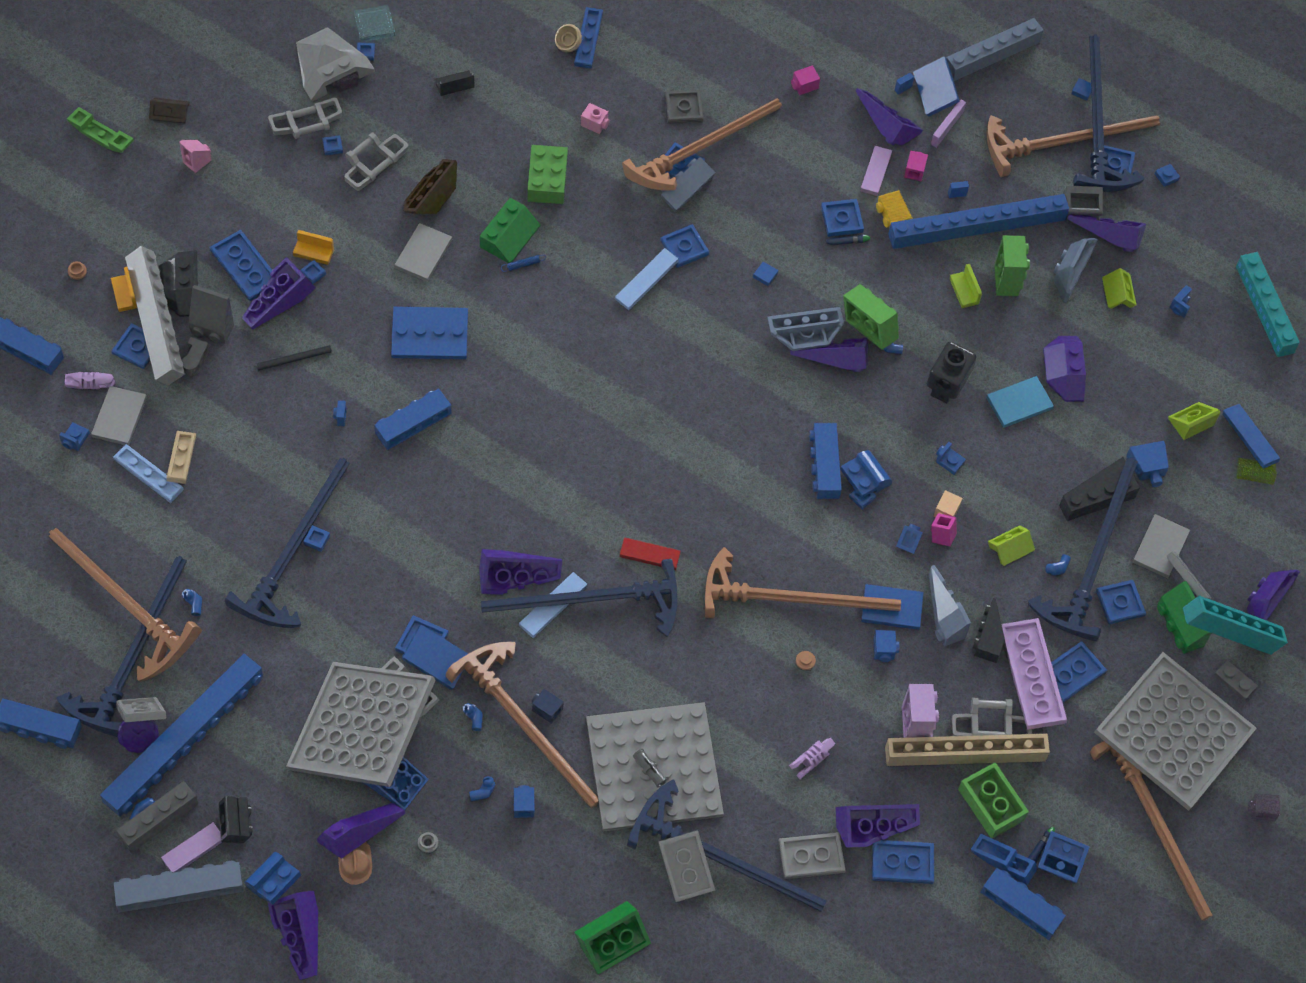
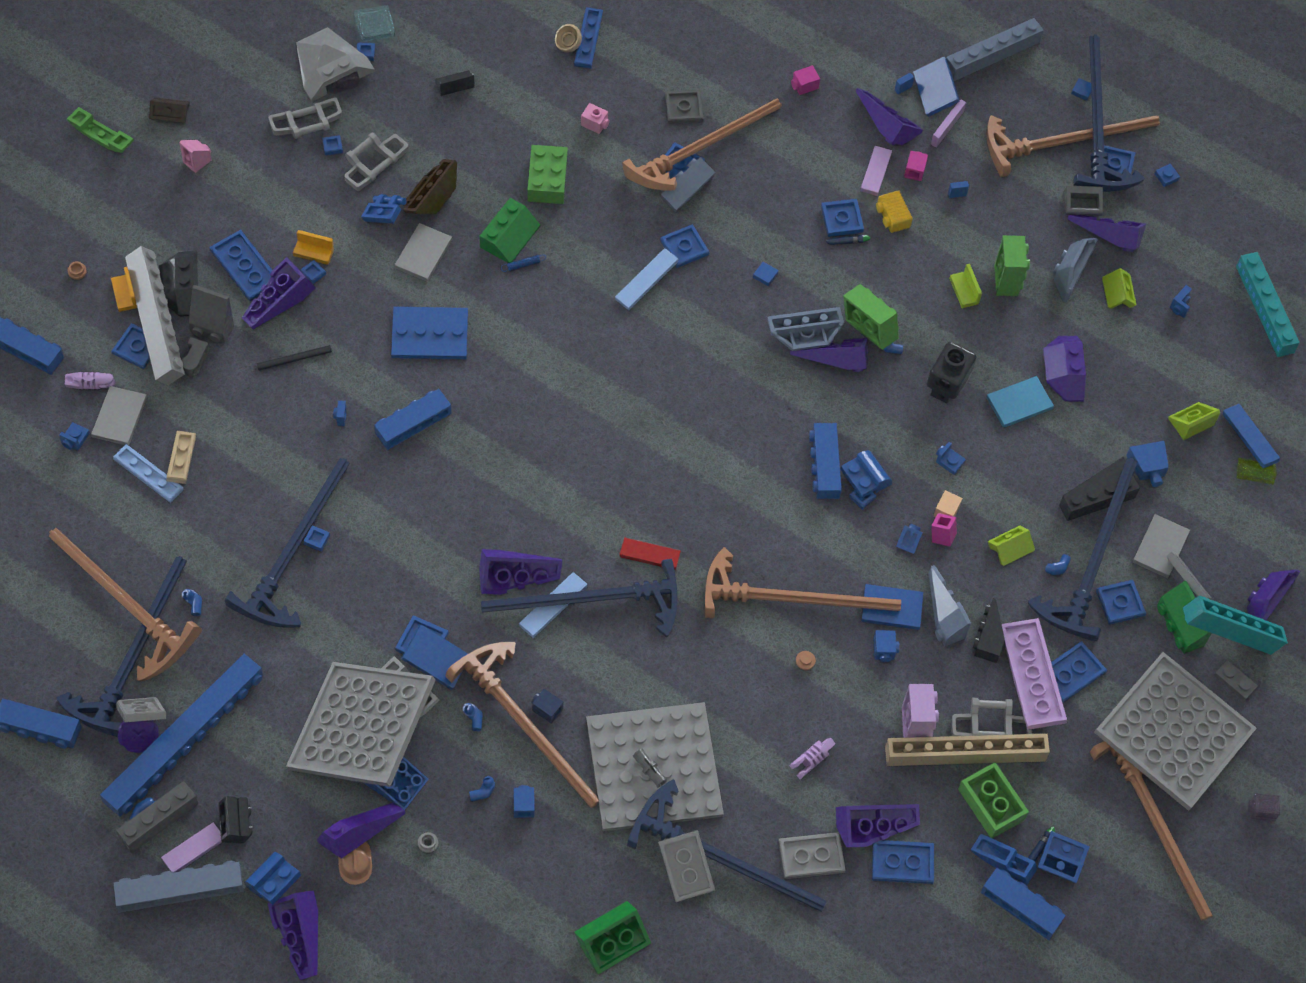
(384, 209): none -> blue plate
(978, 221): blue brick -> none

